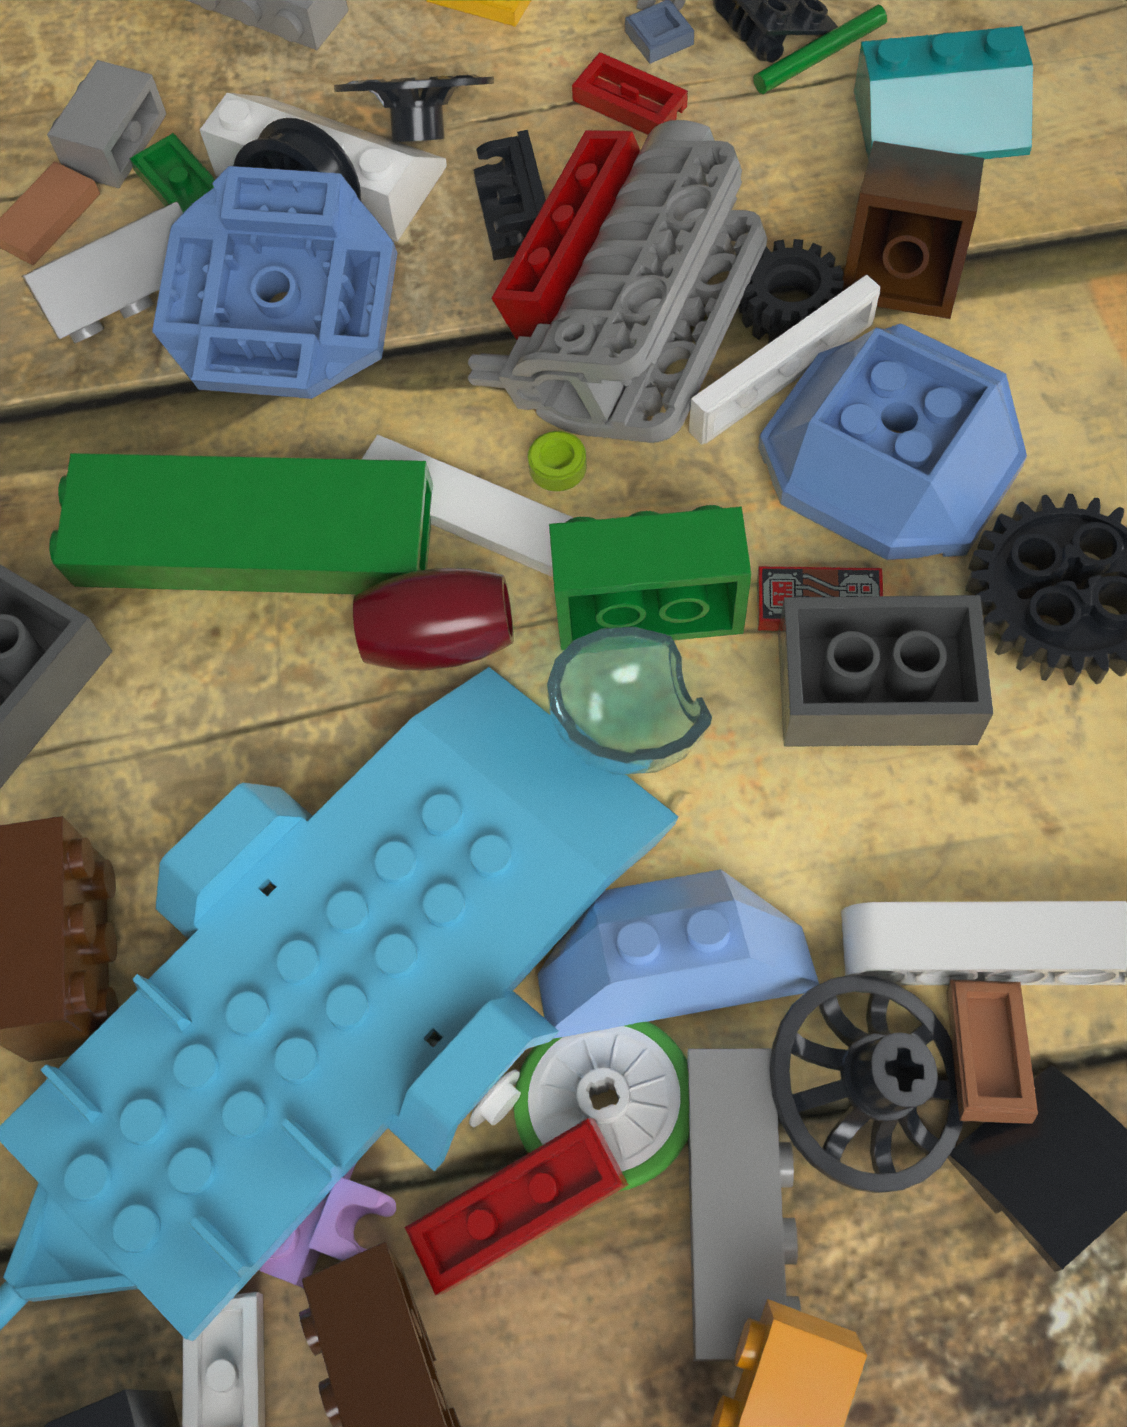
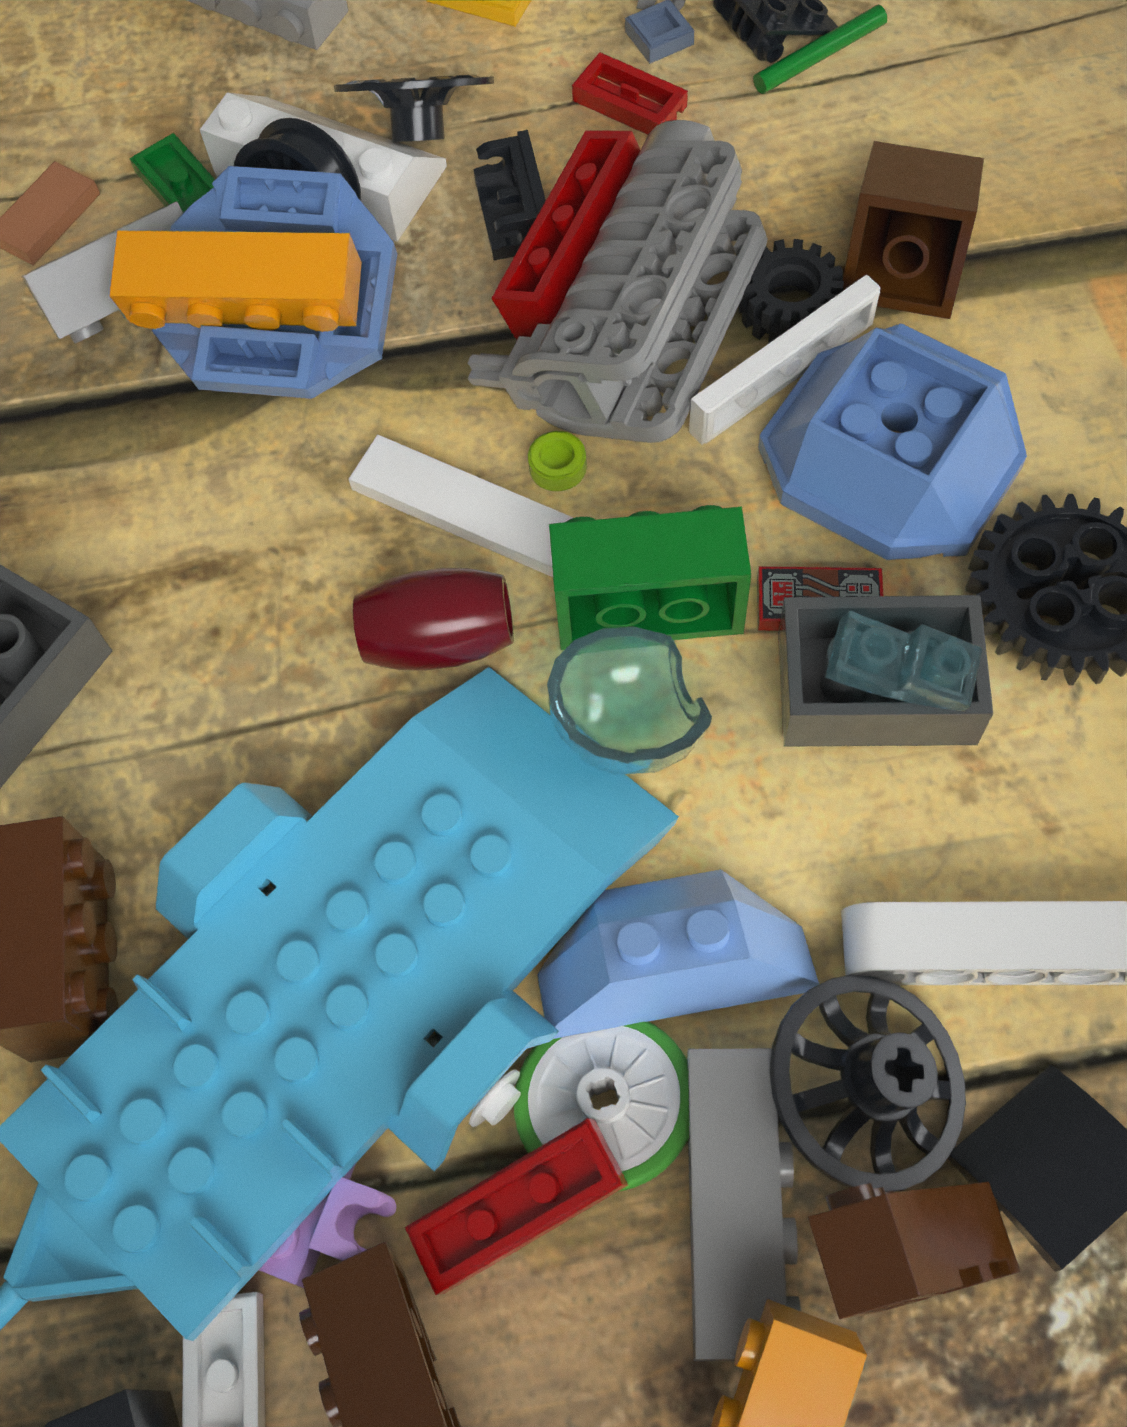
(107, 122): light grey brick -> none
(236, 279): none -> light orange brick
(241, 522): green brick -> none
(907, 667): none -> clear light blue slope
(909, 1244): none -> reddish brown wedge
(948, 92): slope -> none
(991, 1052): nougat tile -> none

